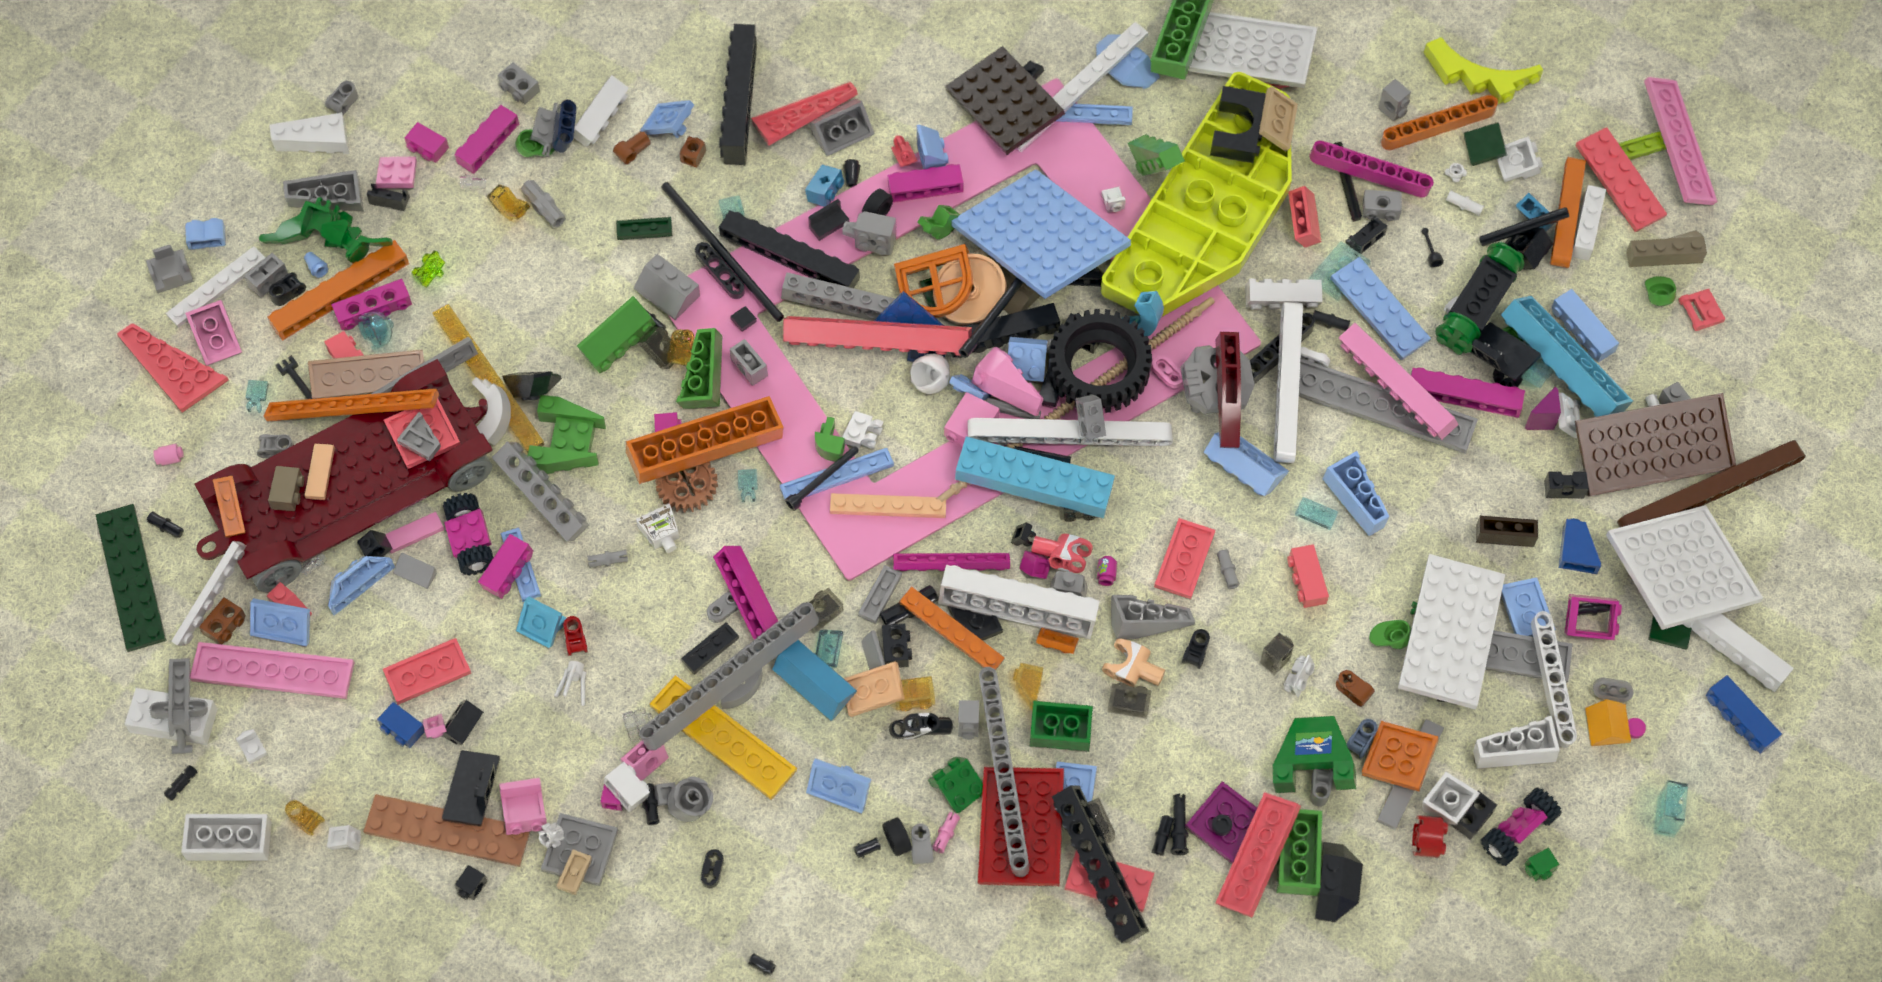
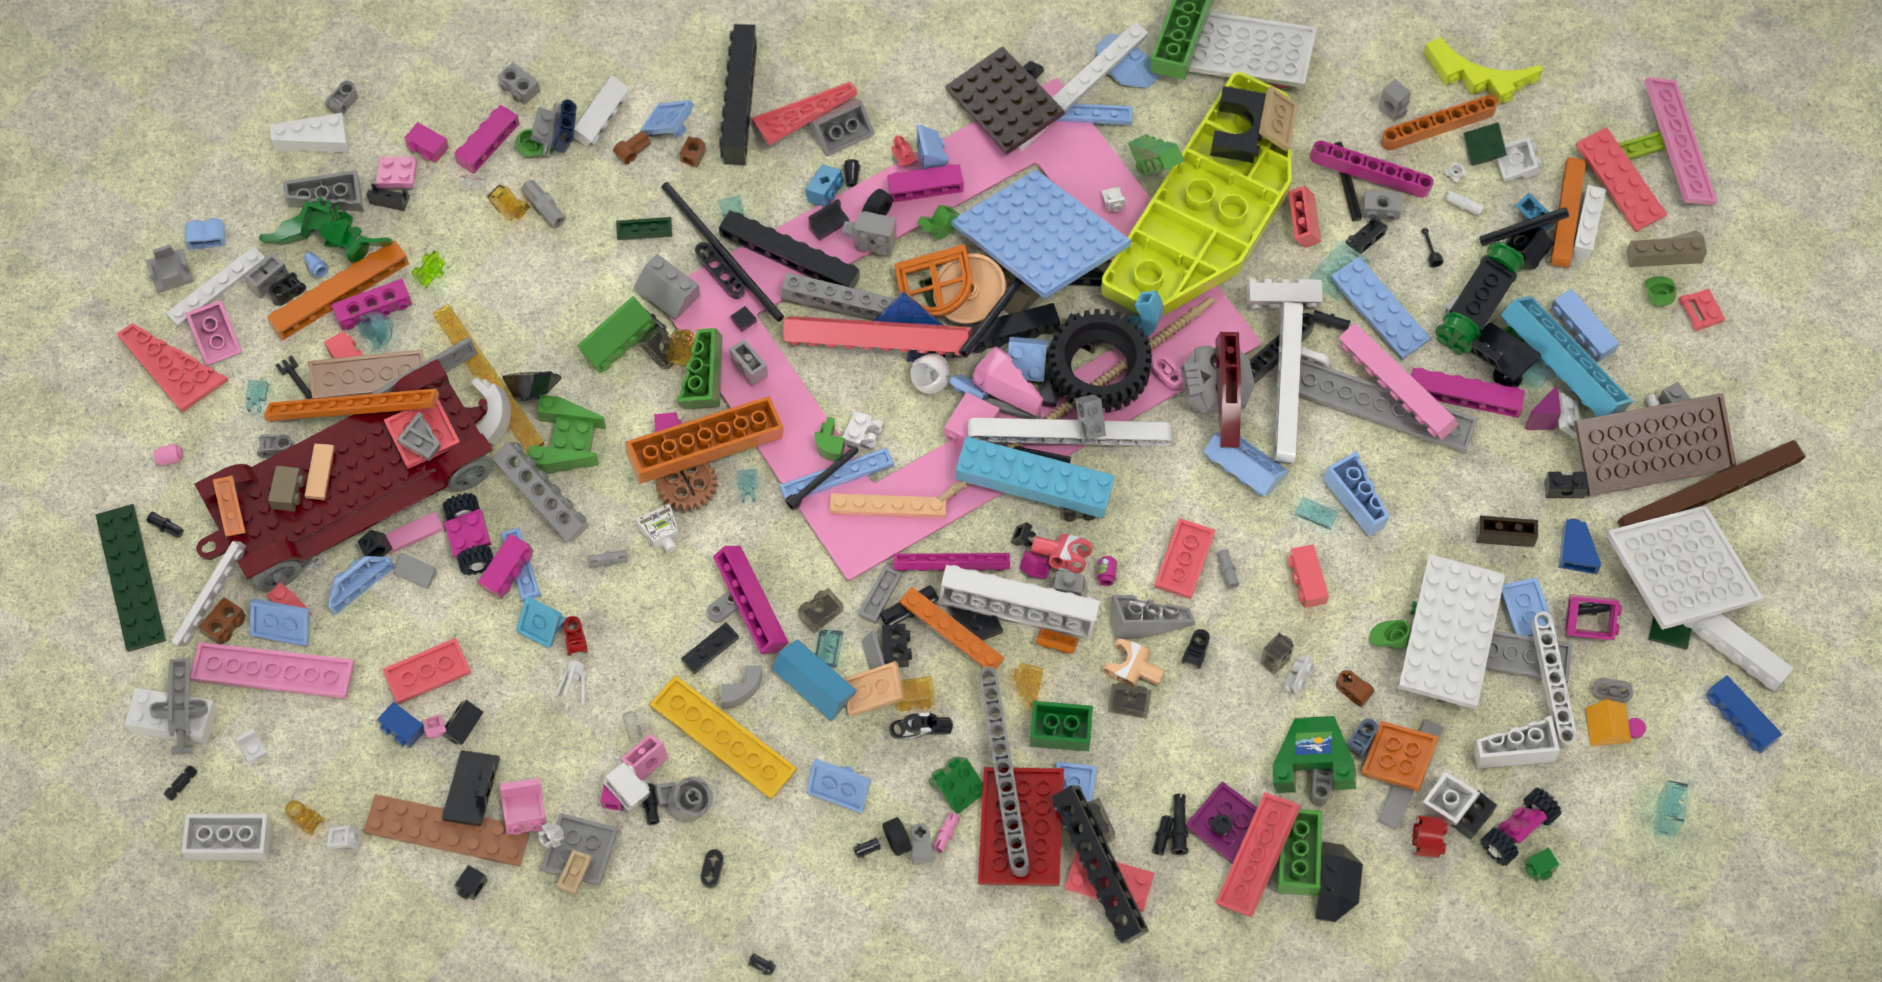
(728, 676): light grey beam -> none
(968, 719): light grey brick -> none

